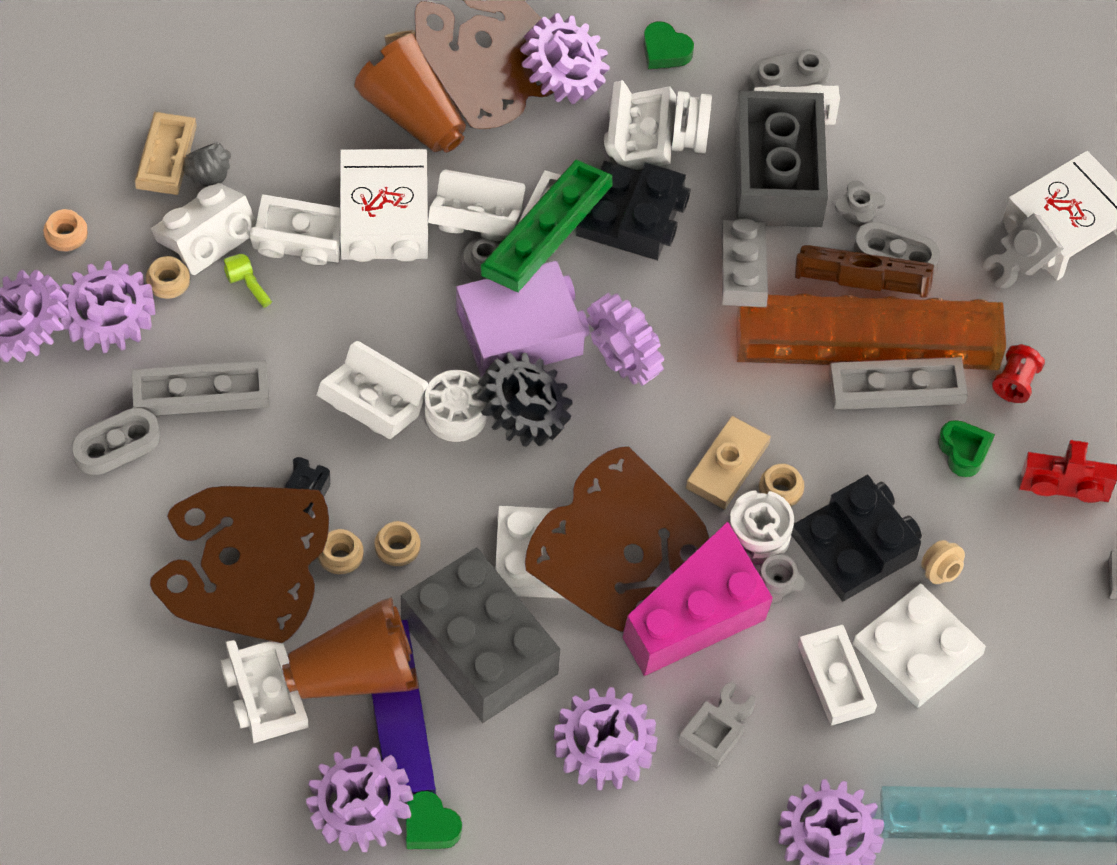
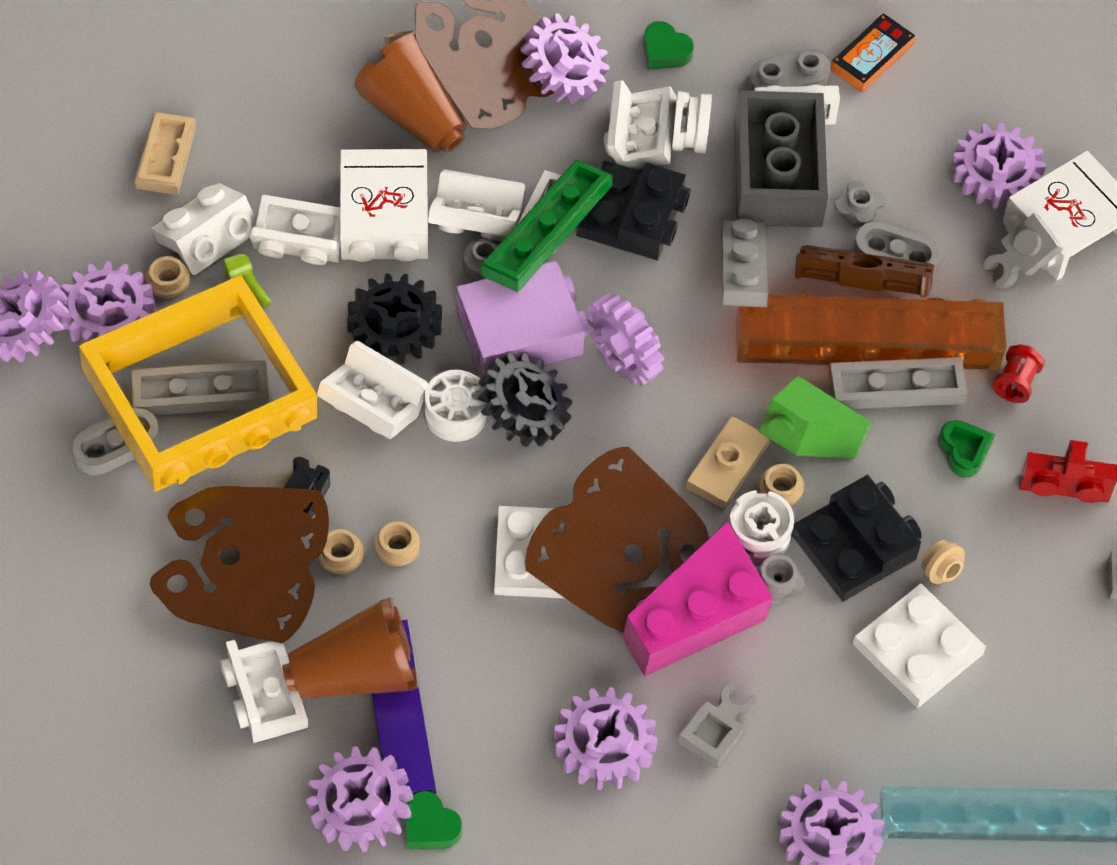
(63, 221): light nougat plate -> none
(174, 326): none -> yellow window
(207, 164): dark grey piece -> none
(395, 317): none -> black gear
(480, 634): dark grey brick -> none
(813, 423): none -> bright green slope
(837, 675): white plate -> none
(872, 52): none -> tile
(983, 154): none -> lavender gear

